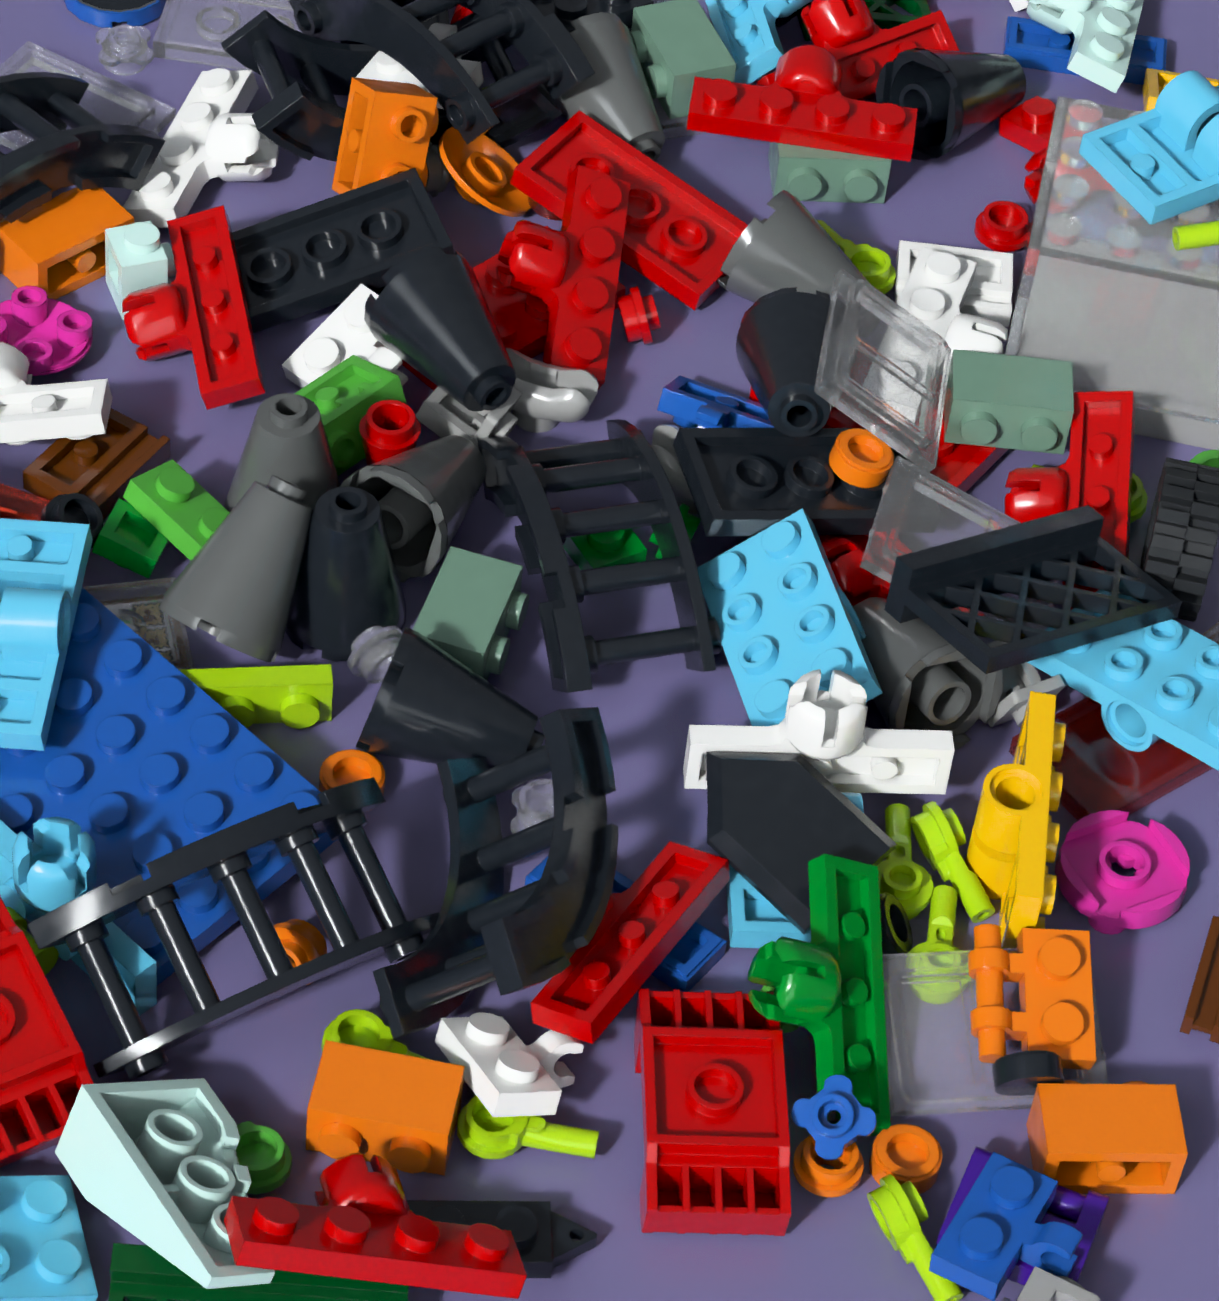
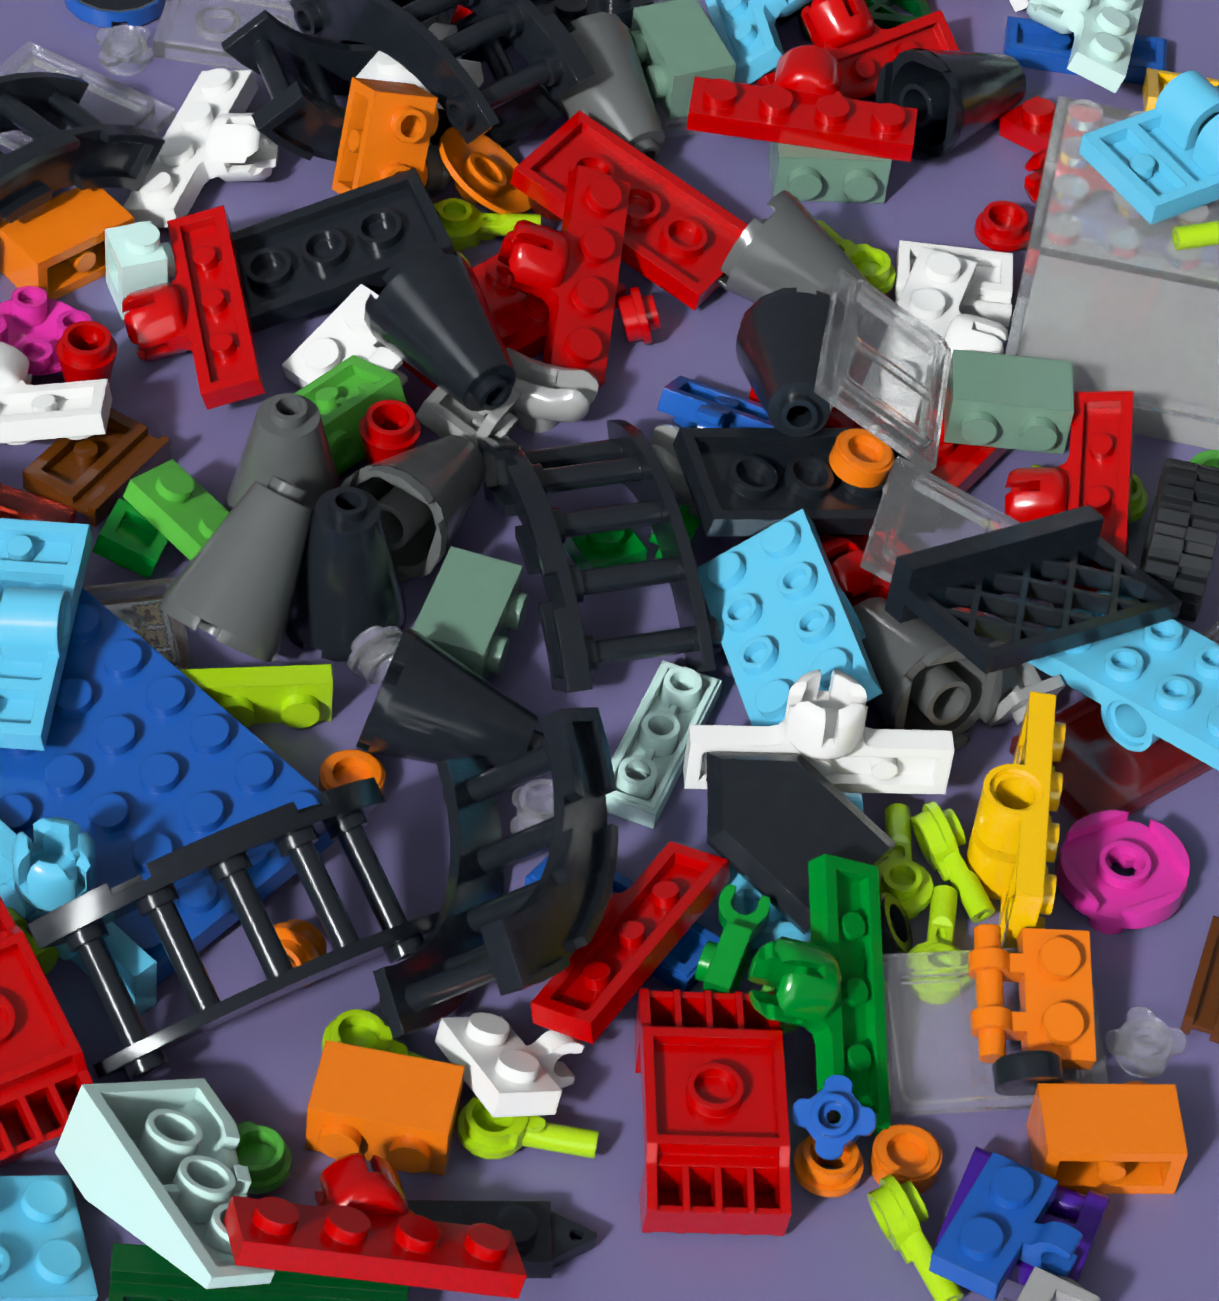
(74, 509): black plate -> none
(86, 352): none -> red cone
(469, 226): none -> lime plate
(656, 741): none -> light aqua tile
(725, 962): none -> green plate
(1142, 1057): none -> clear plate

